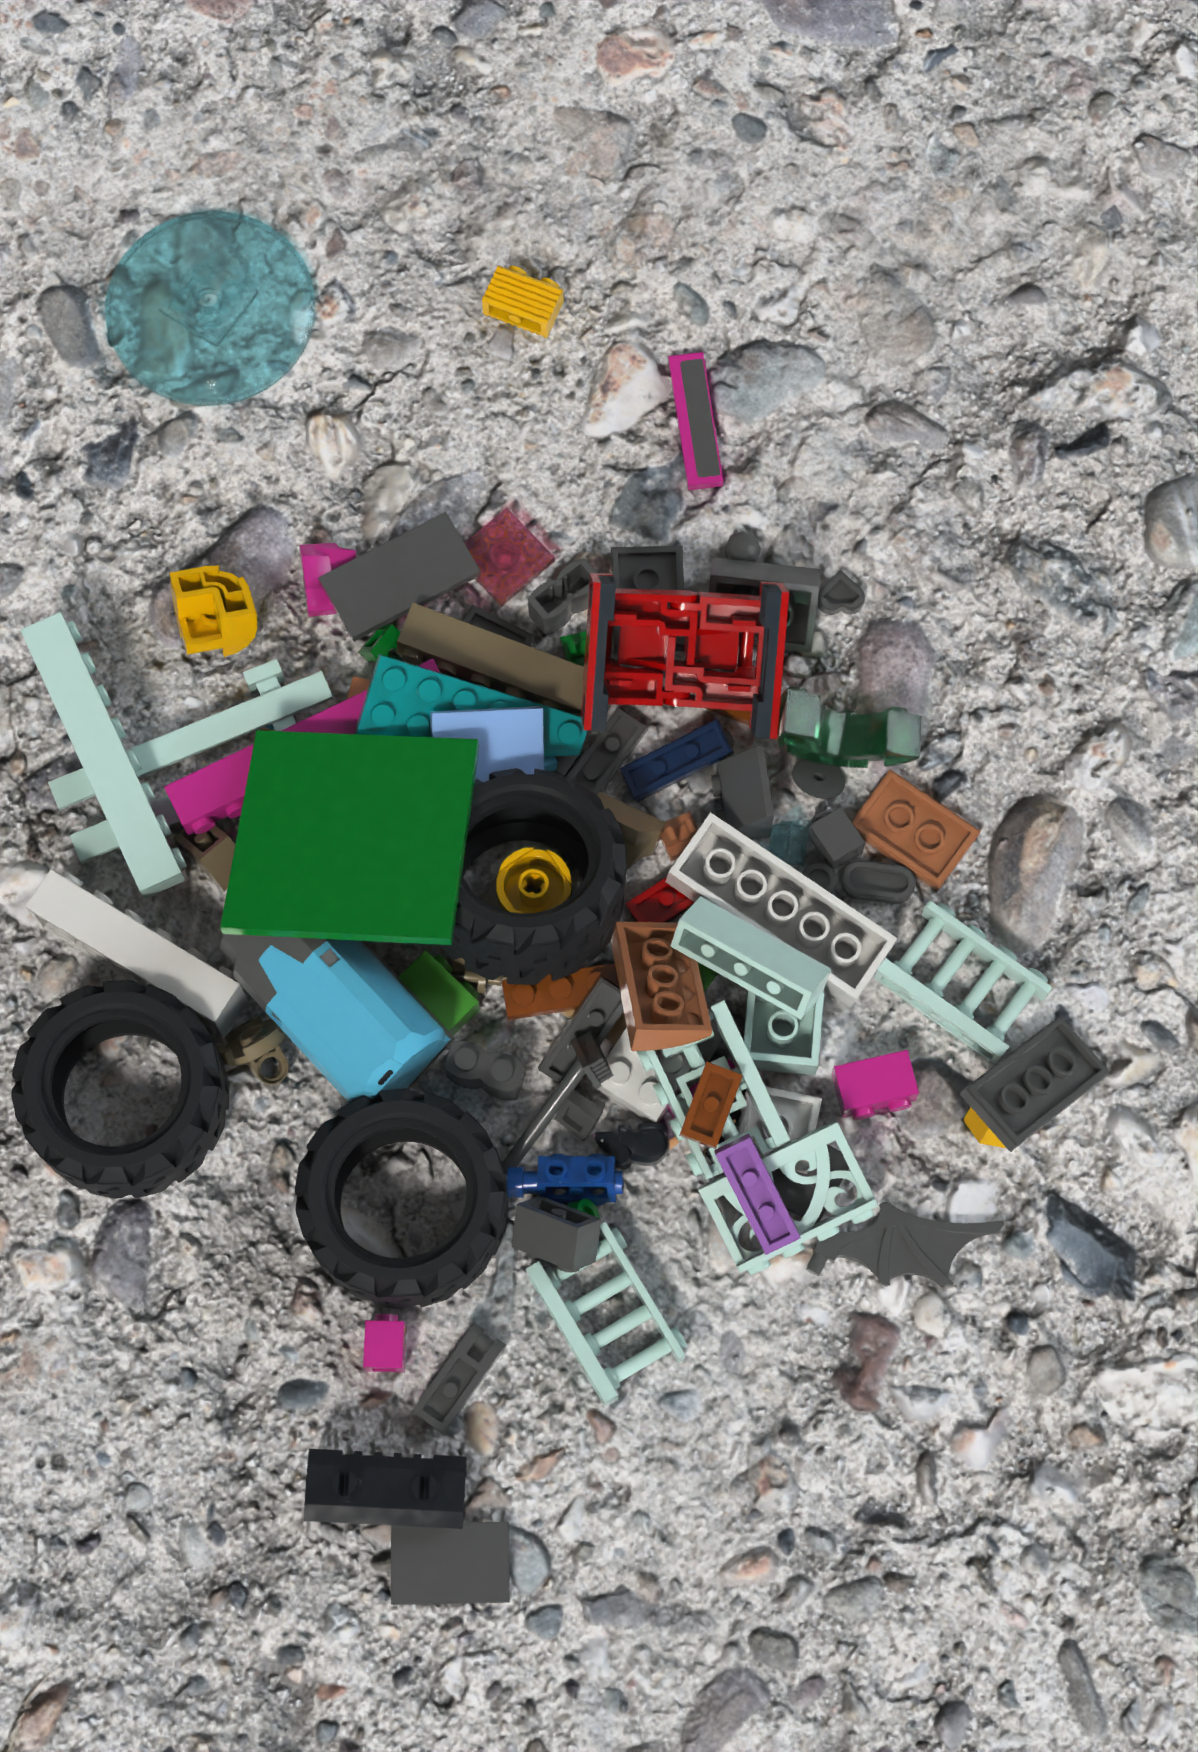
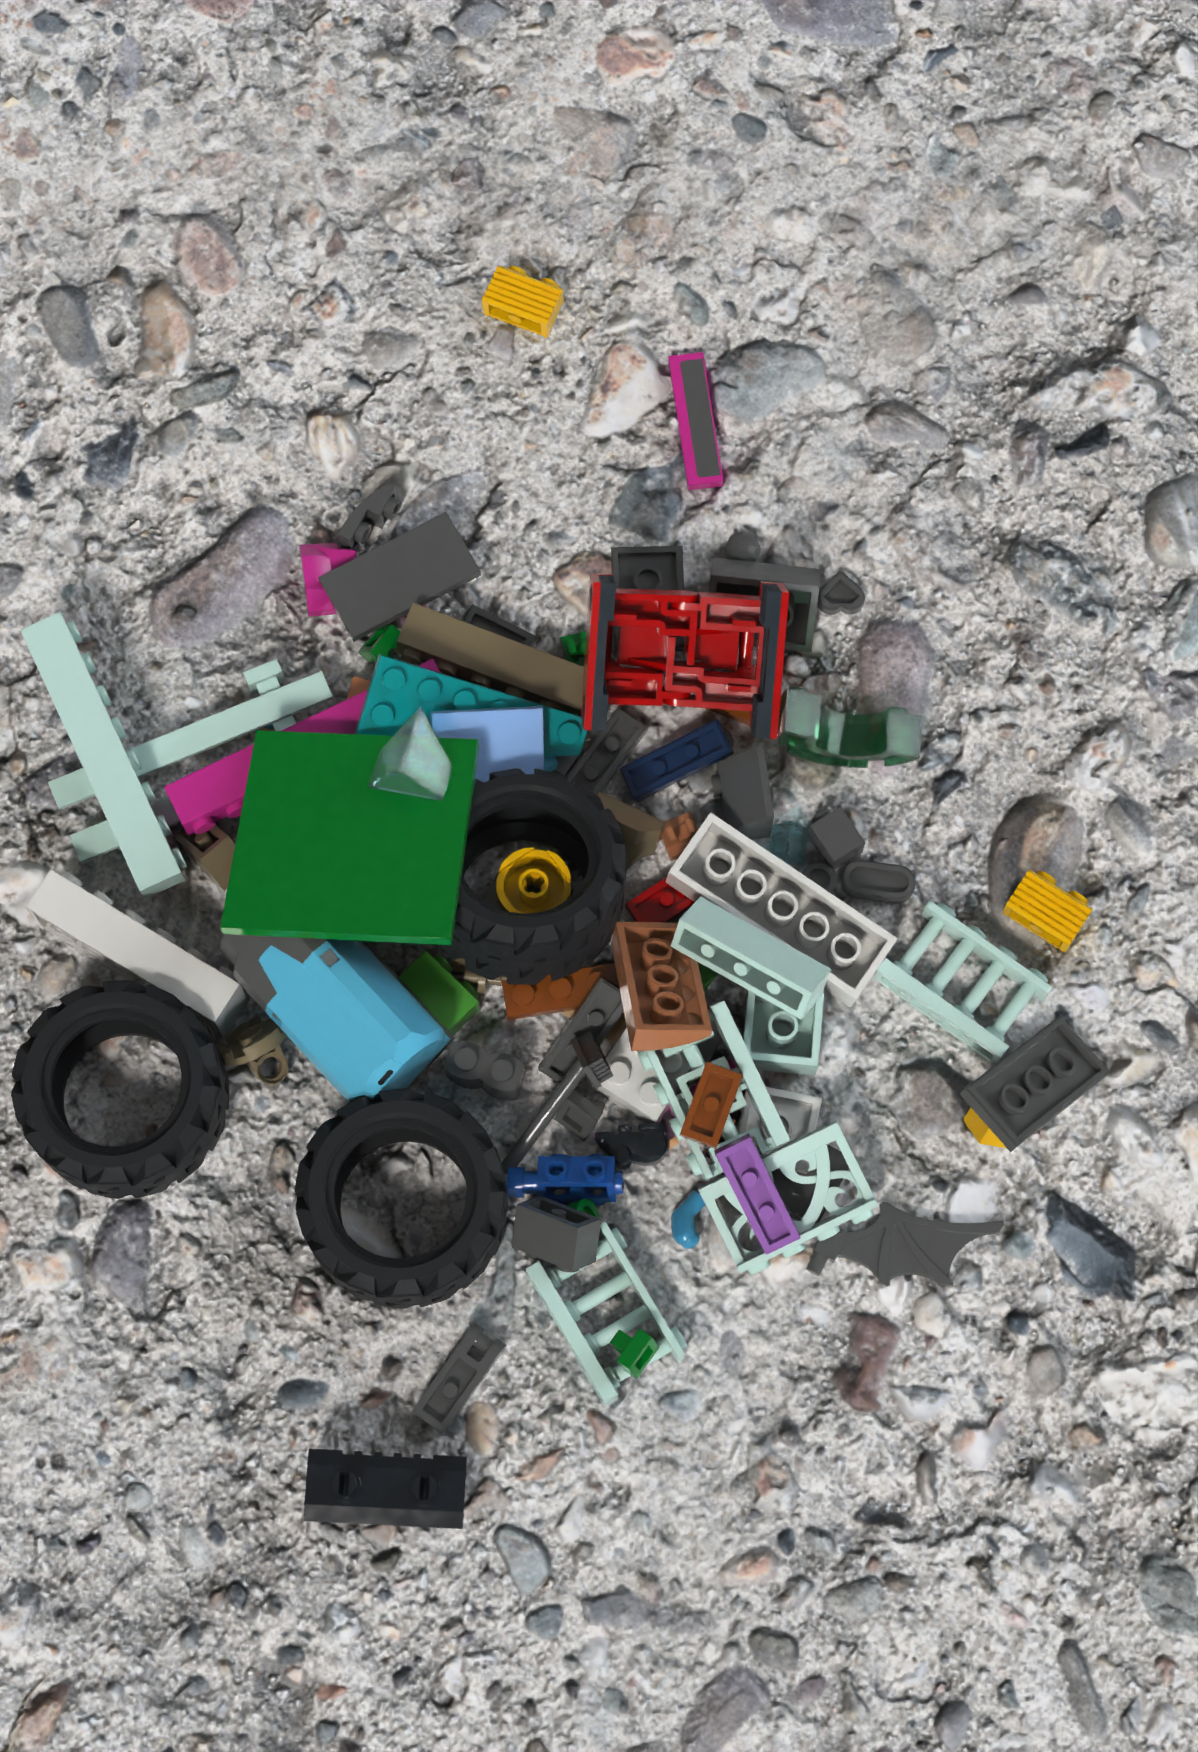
(213, 610): yellow brick -> none
(219, 349): clear light blue dish -> none
(374, 510): none -> dark grey slope
(385, 1344): dark pink brick -> none
(413, 762): none -> clear light blue slope
(450, 1564): dark grey tile -> none
(507, 556): clear pink plate -> none
(558, 599): dark grey brick -> none
(634, 1351): none -> green tile
(683, 1220): none -> dark azure arm
(818, 779): dark grey piece -> none
(875, 1085): dark pink brick -> none
(914, 830): nougat tile -> none
(1047, 909): none -> yellow brick

